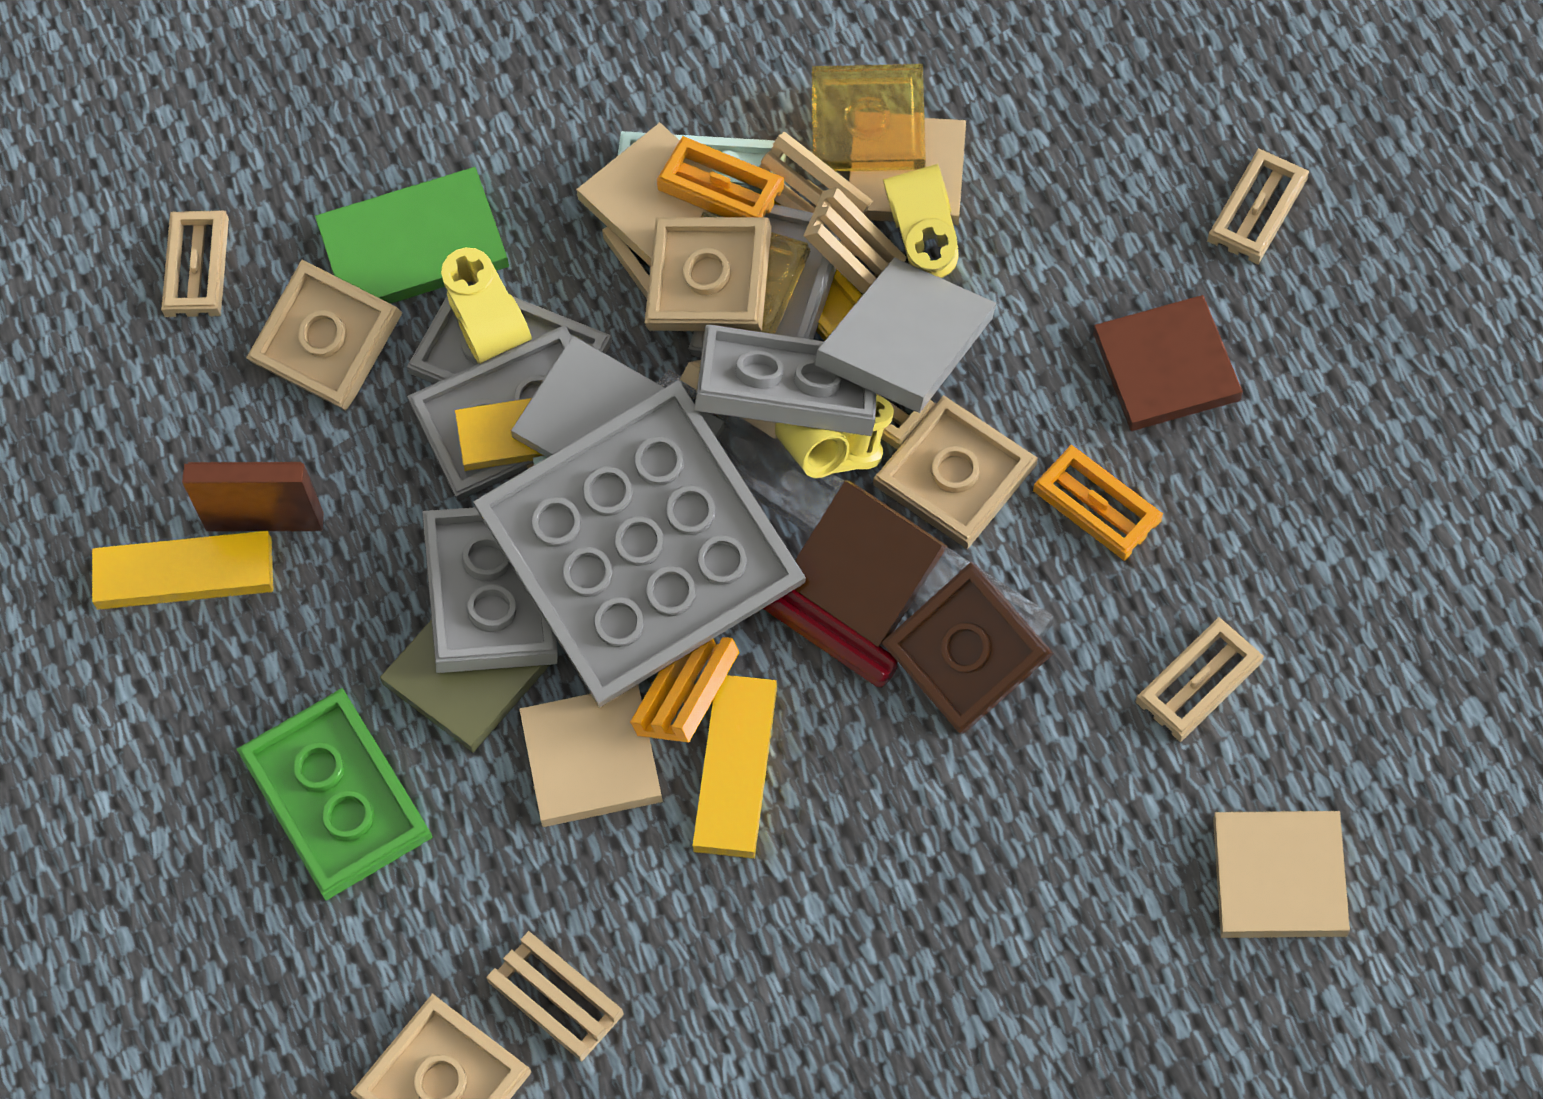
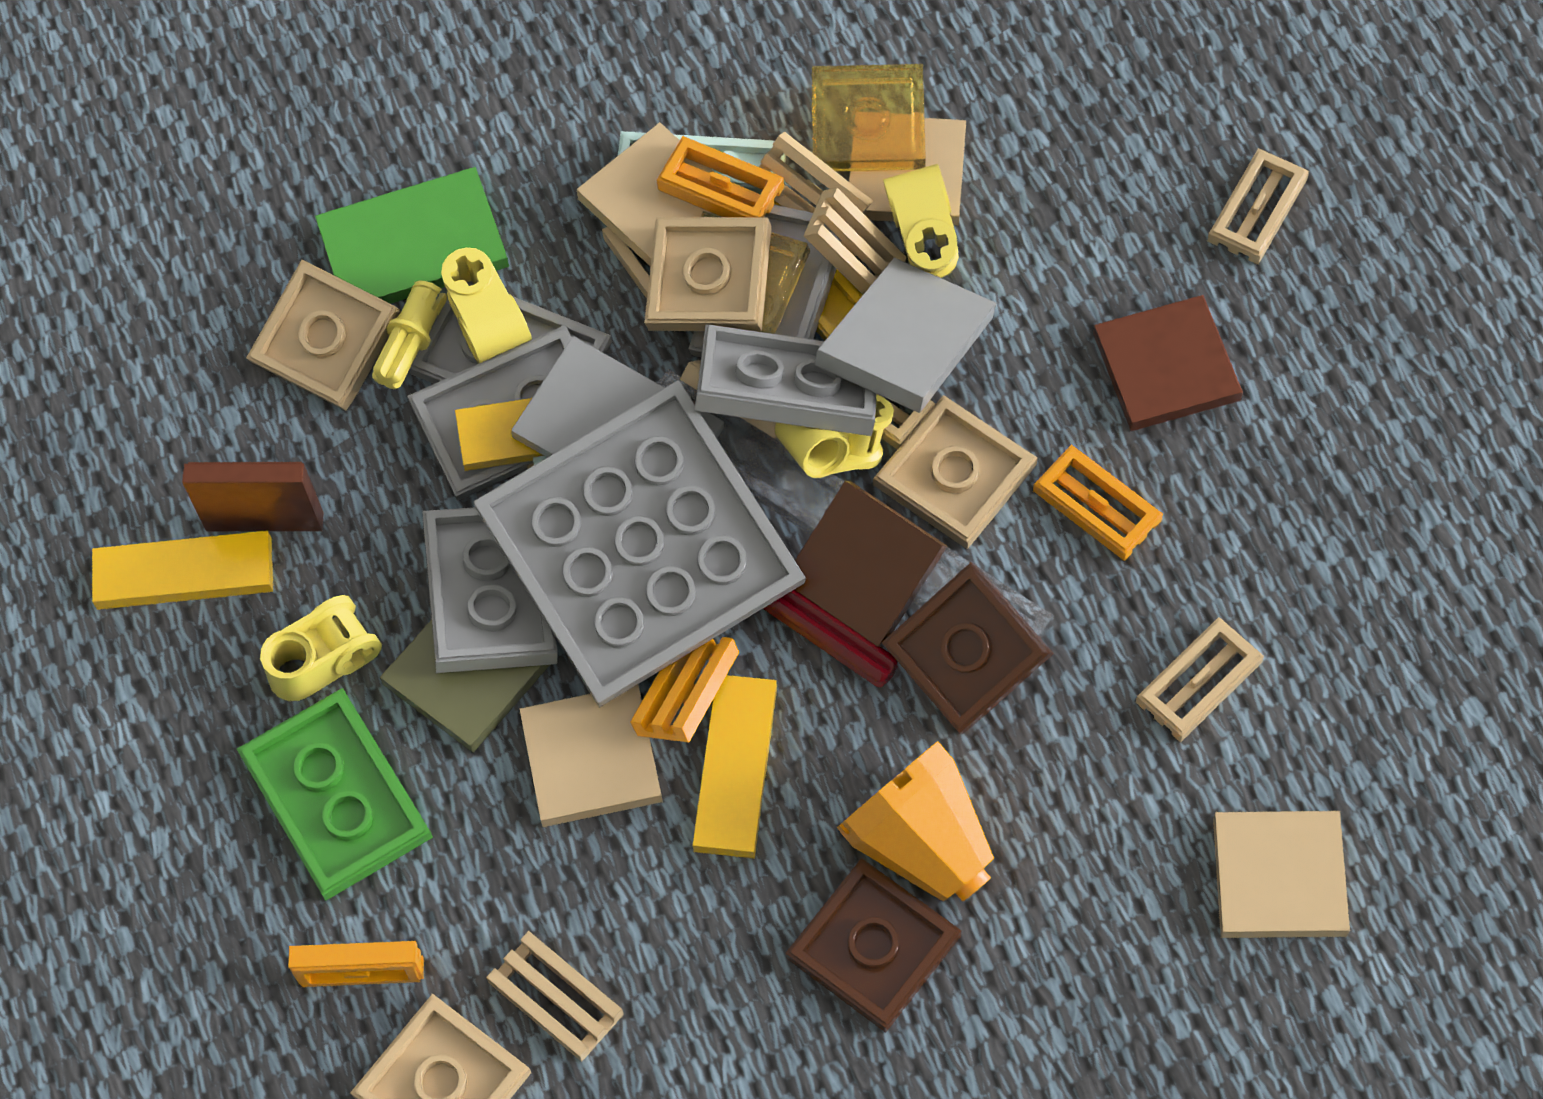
(194, 303): tan tile -> none
(321, 646): none -> light yellow piece
(356, 963): none -> light orange tile
(408, 334): none -> light yellow axle
(873, 944): none -> reddish brown tile
(924, 828): none -> light orange cone

